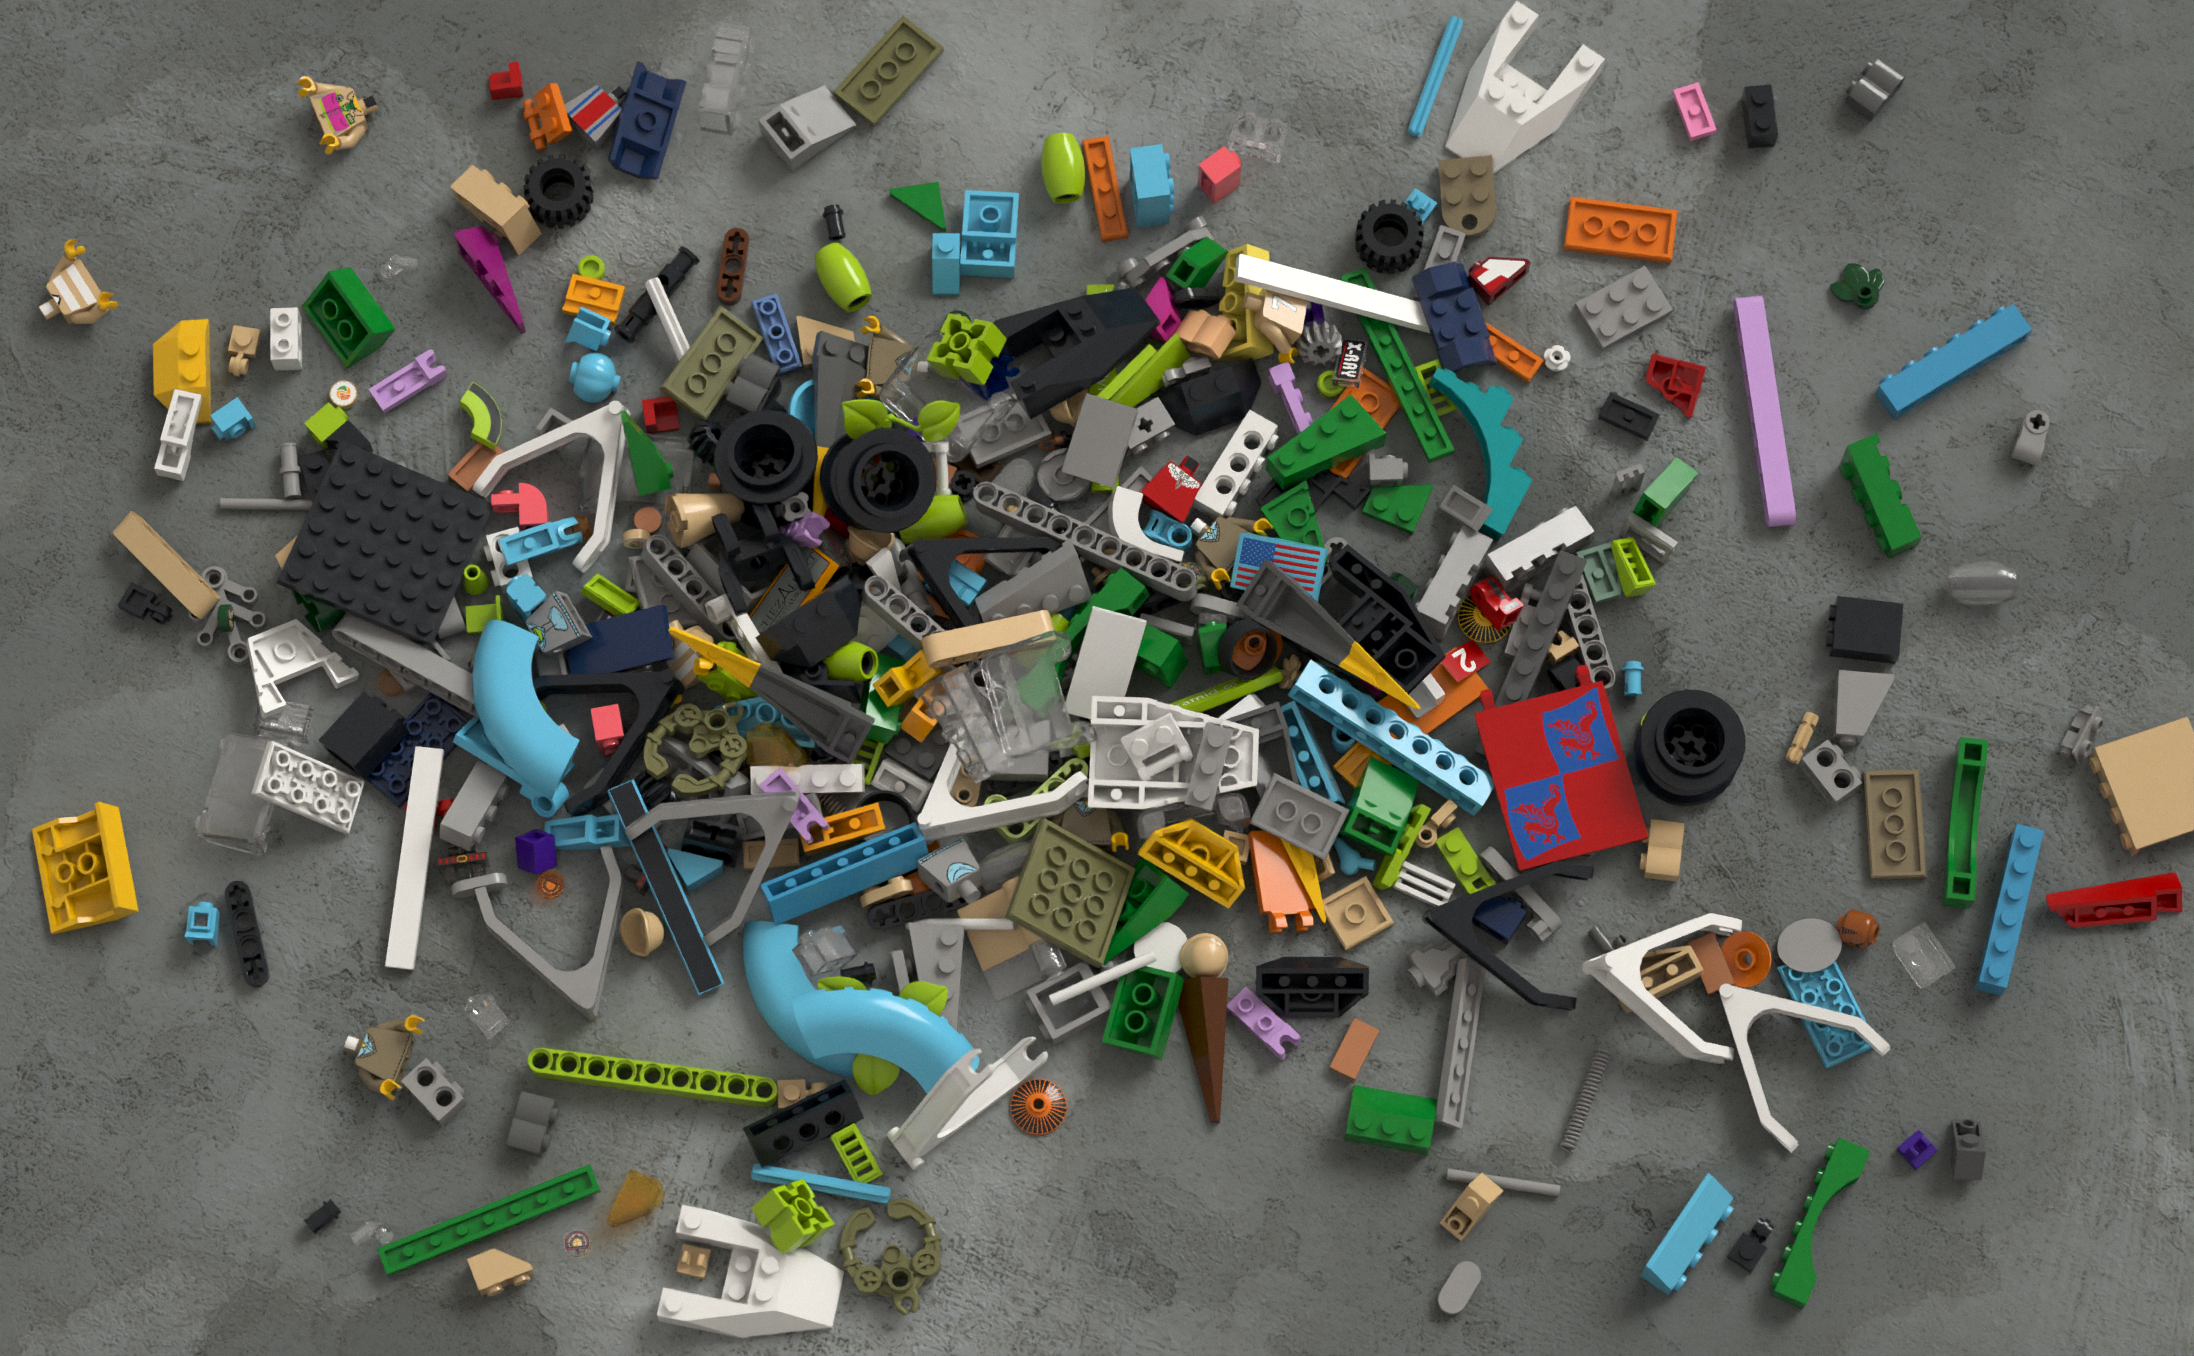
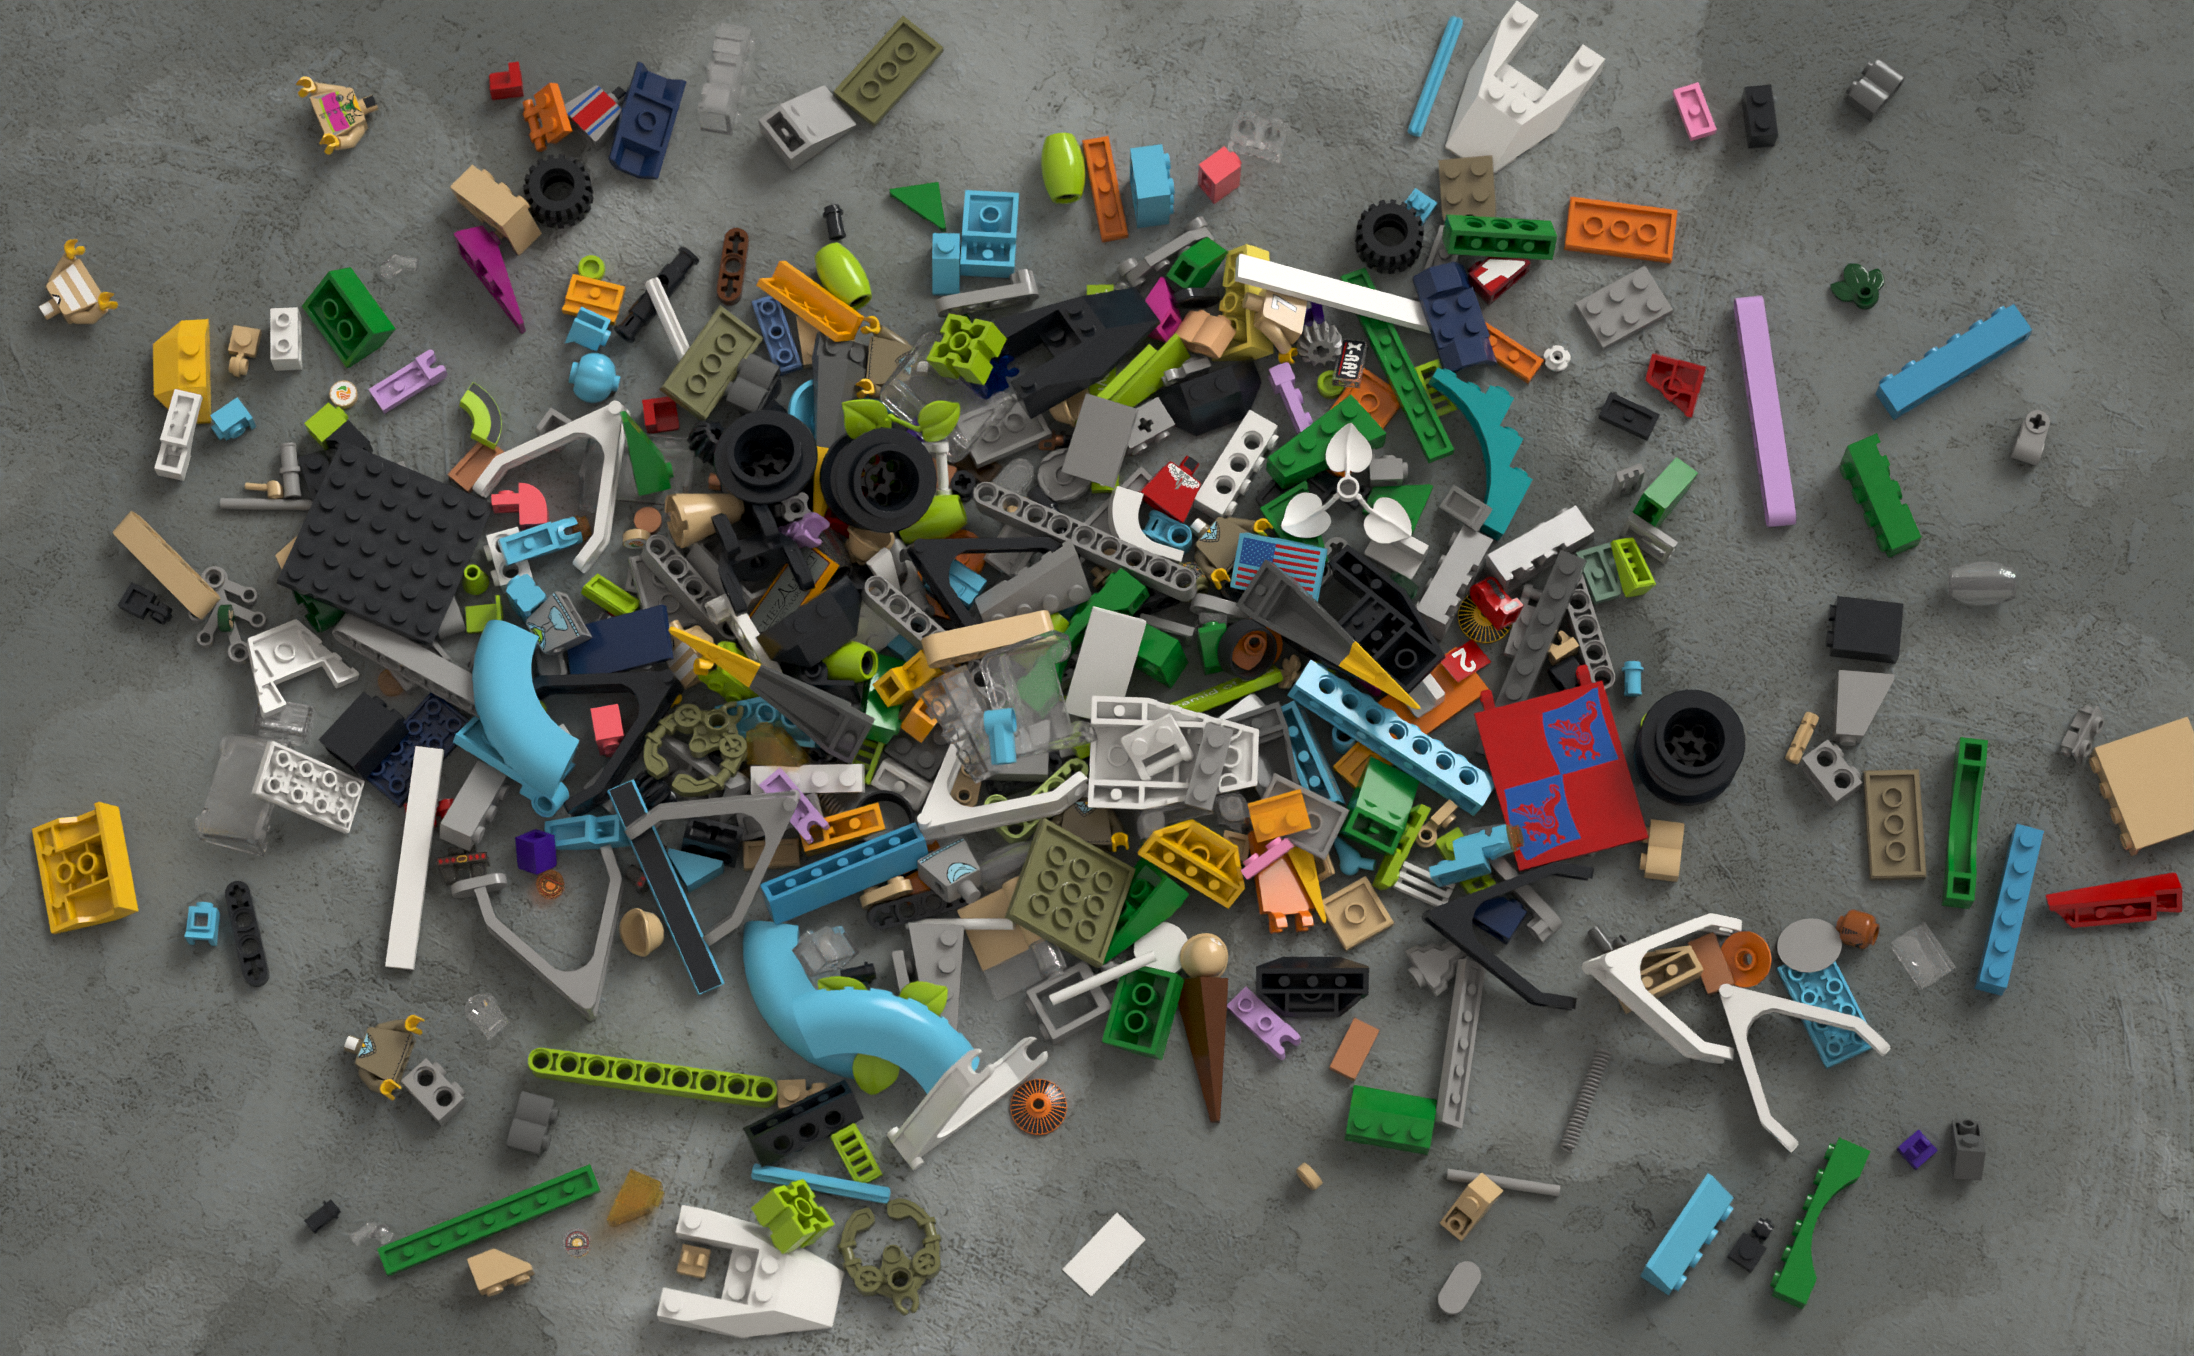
(274, 489): none -> tan hand
(812, 302): none -> light orange fence
(1000, 728): none -> medium azure piece
(1021, 291): none -> light grey beam
(1103, 1254): none -> white sticker
(1275, 848): none -> bright pink plate
(1279, 815): none -> light orange plate
(1309, 1176): none -> tan tile
(1347, 452): none -> white plant
(1400, 556): none -> white panel
(1474, 851): none -> medium azure plate
(1499, 237): none -> green brick

